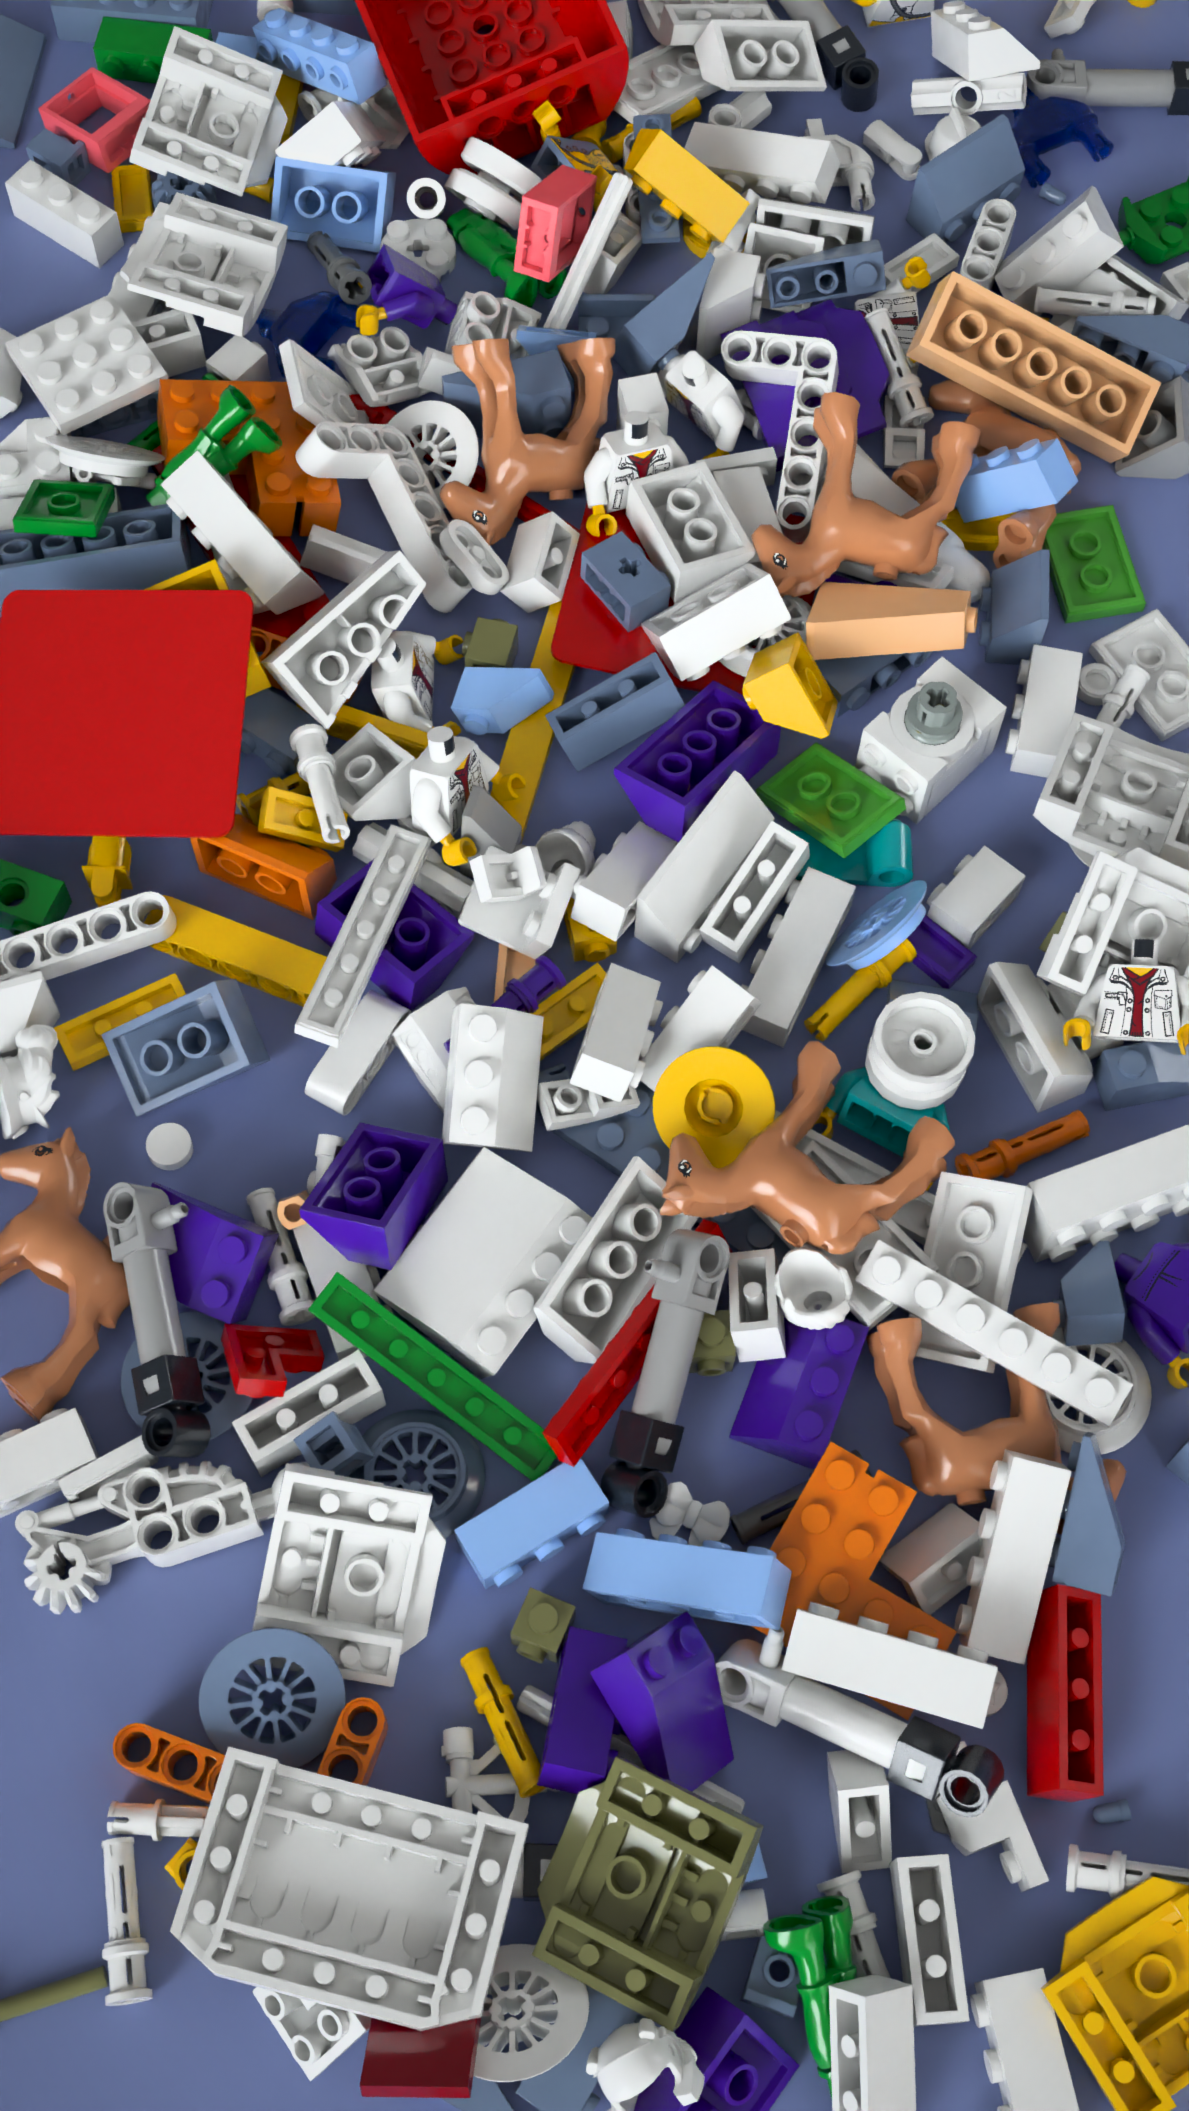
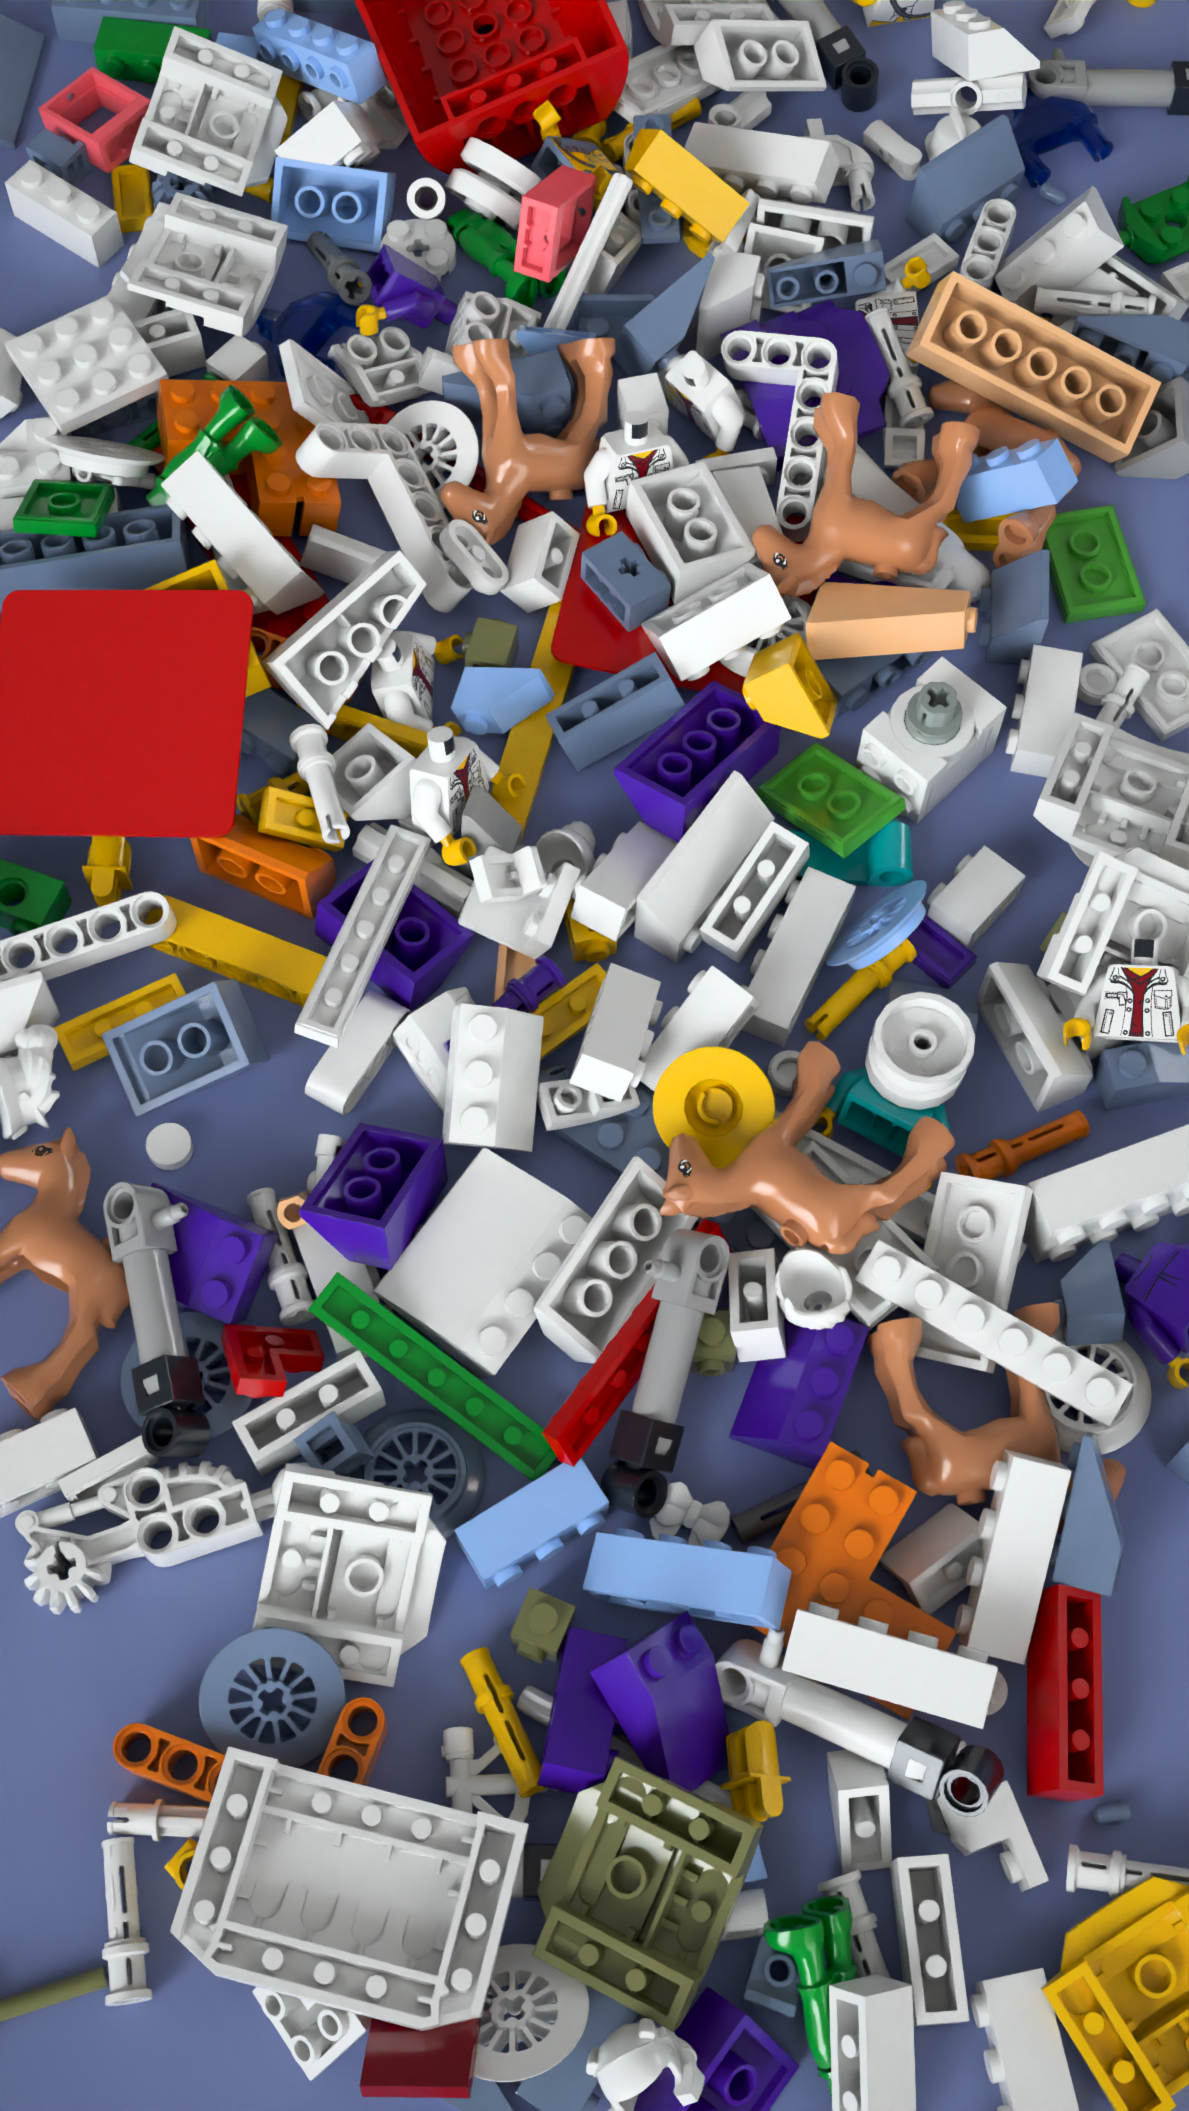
(754, 1772): none -> yellow arm
(783, 1071): none -> white tile

